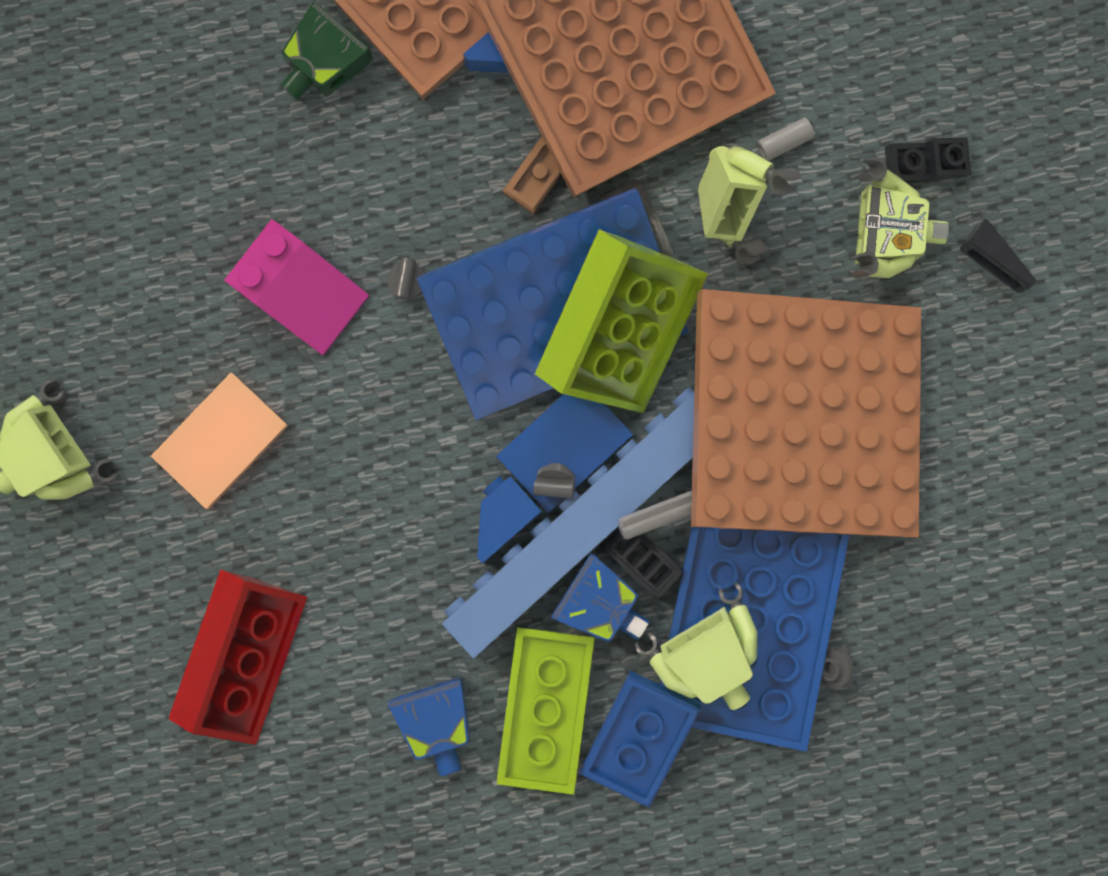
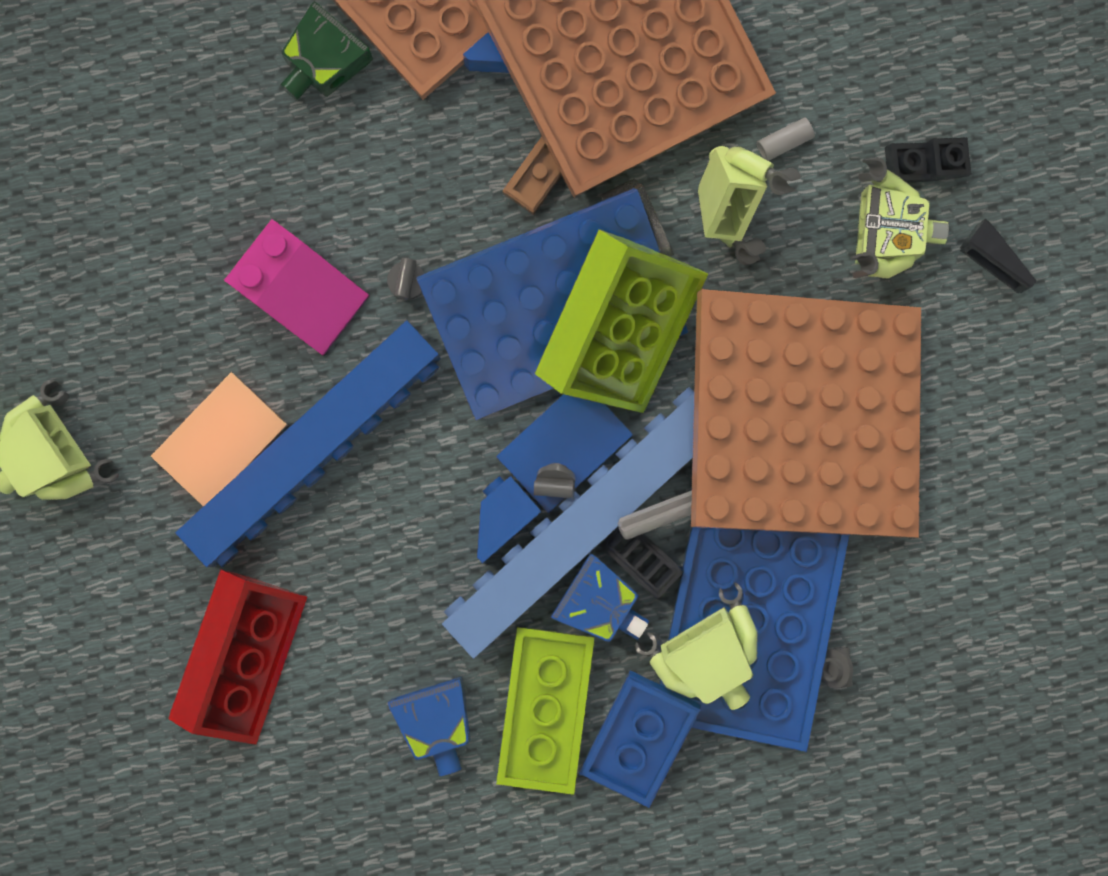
(308, 446): none -> blue brick

